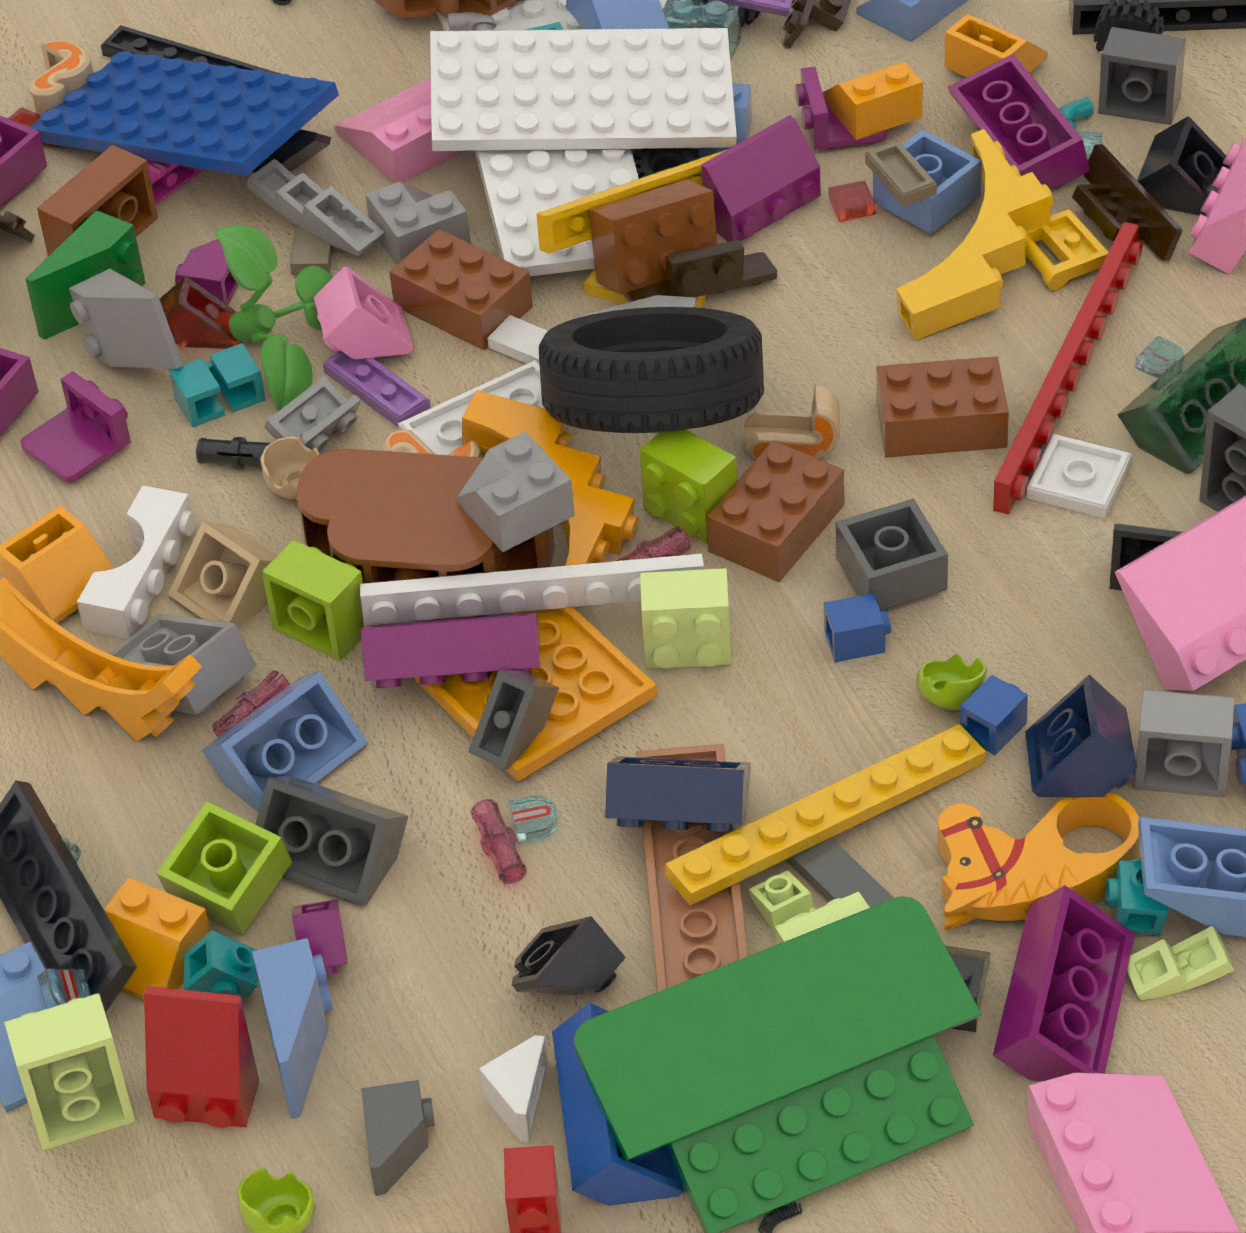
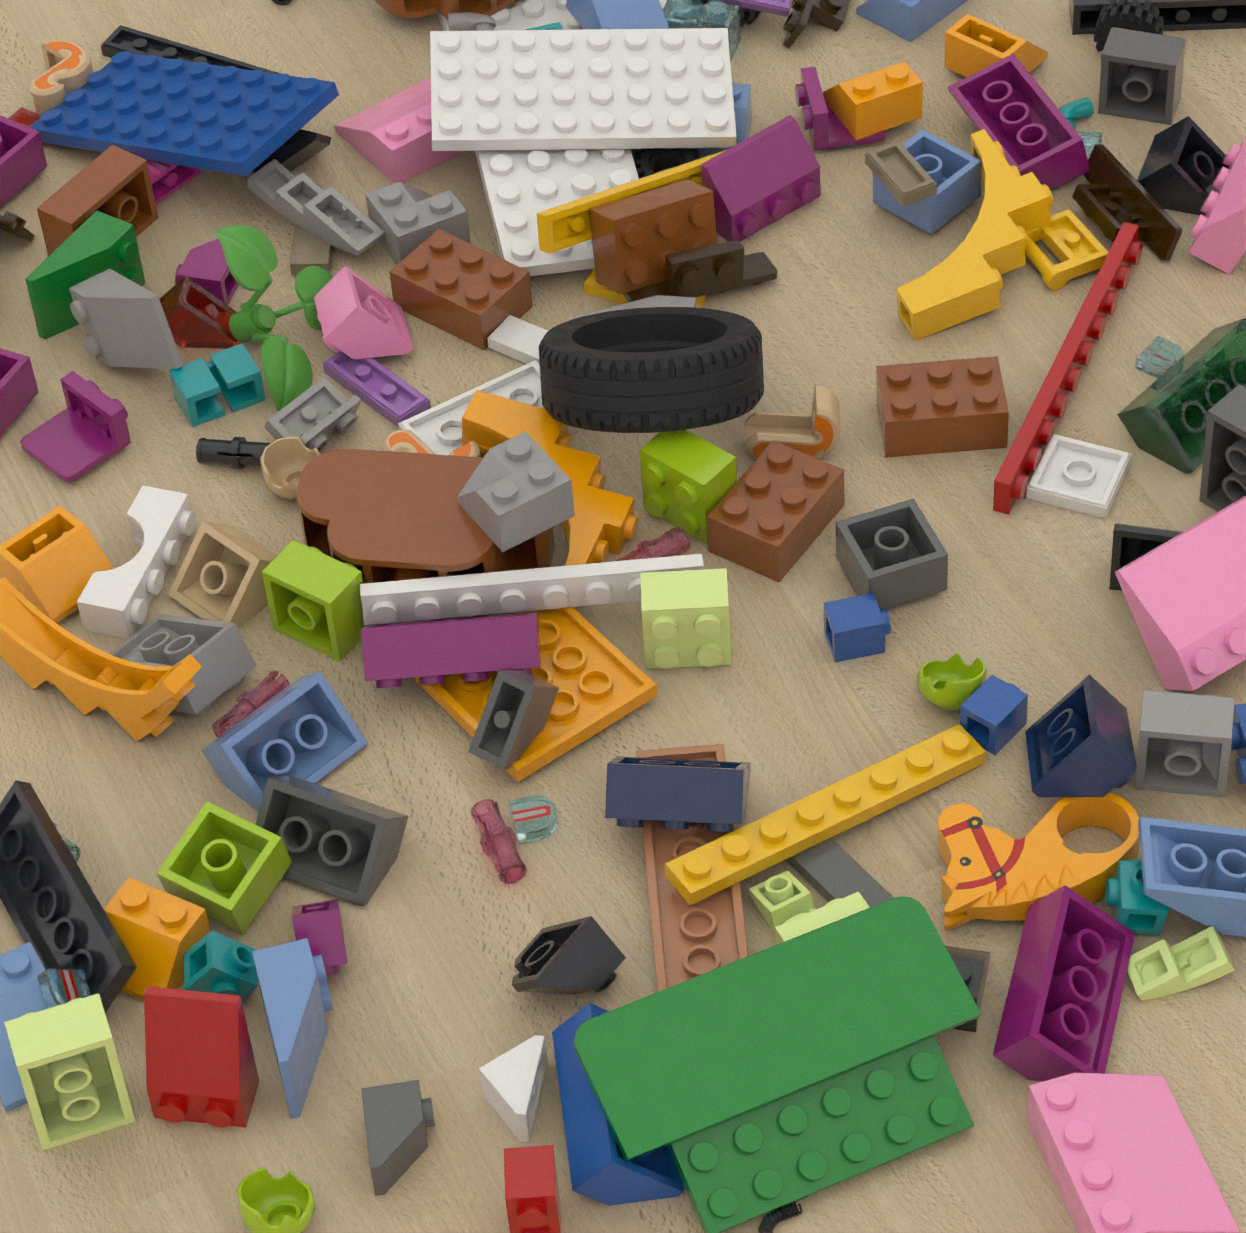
(852, 200): clear red tile -> none

